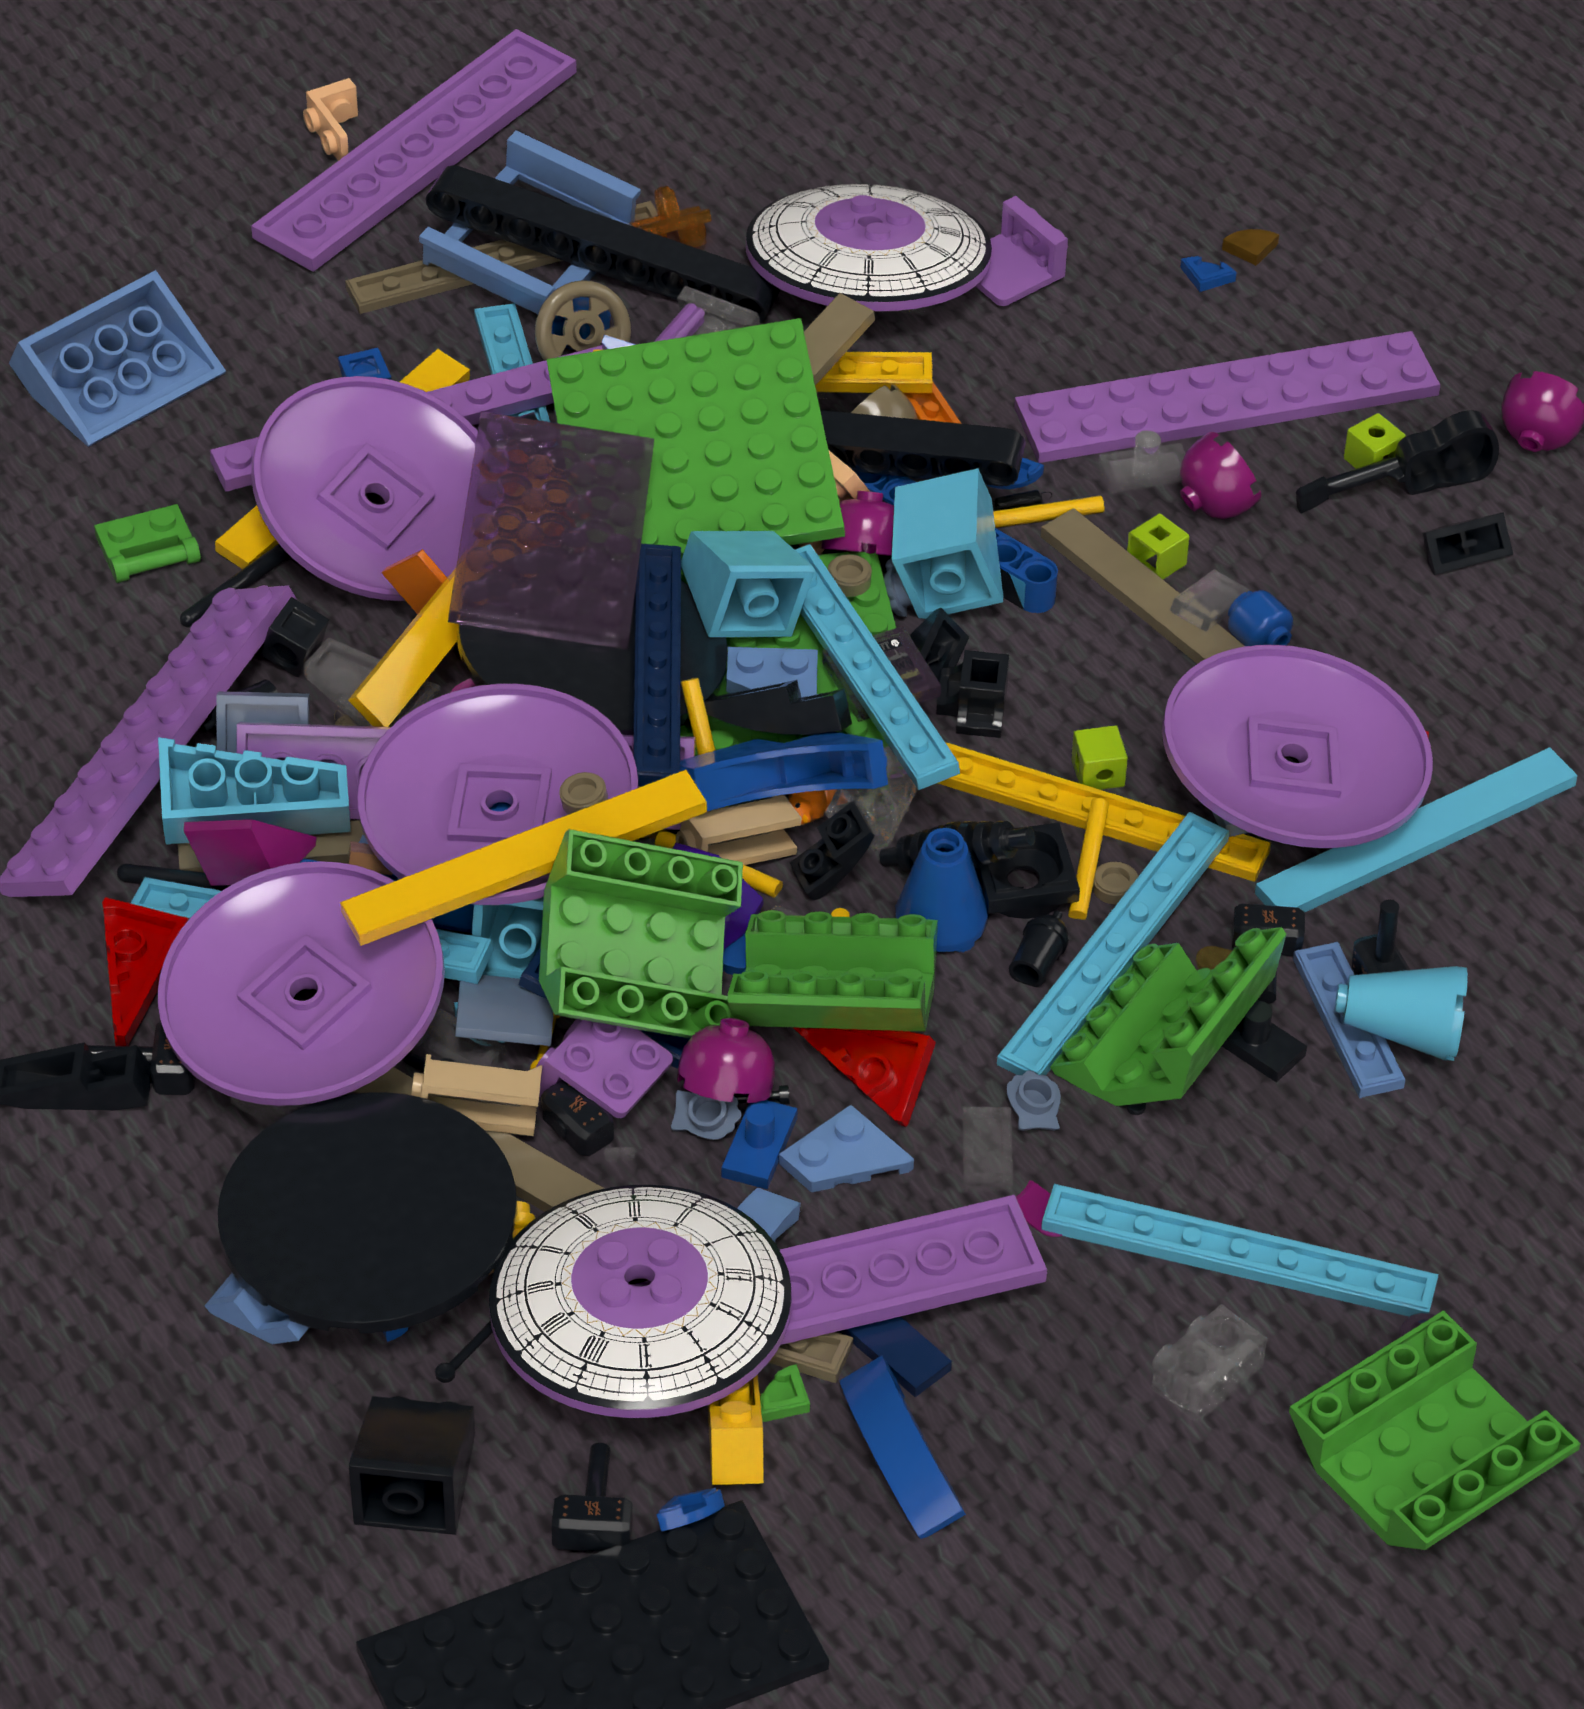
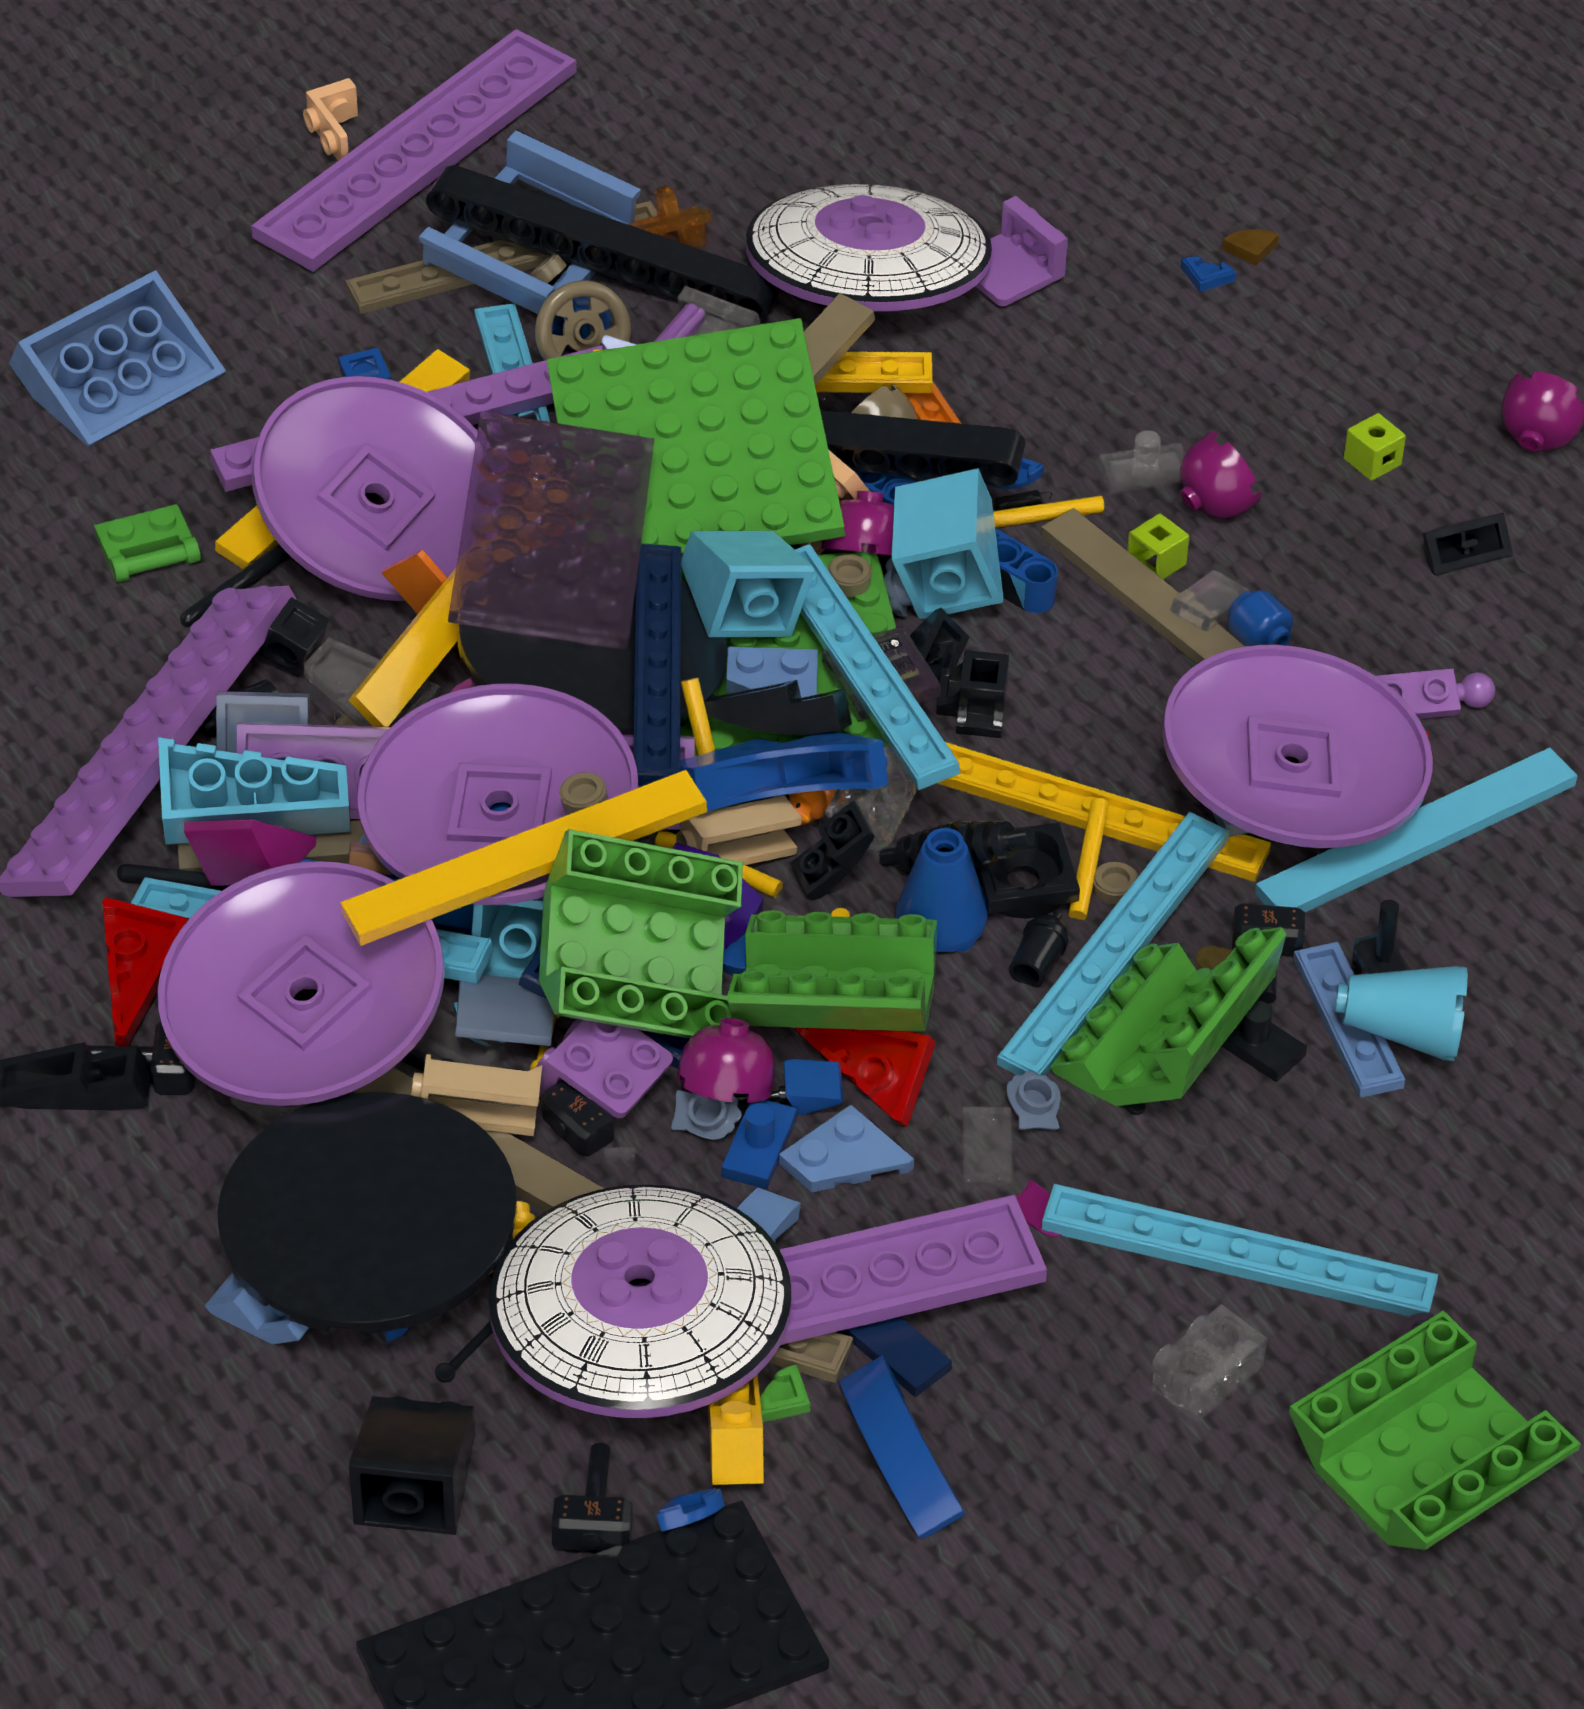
(549, 268): none -> dark tan tile
(813, 1084): none -> blue slope
(1099, 757): lime piece -> none
(1226, 396): medium lavender plate -> none
(1438, 694): none -> medium lavender plate
(1447, 455): black piece -> none

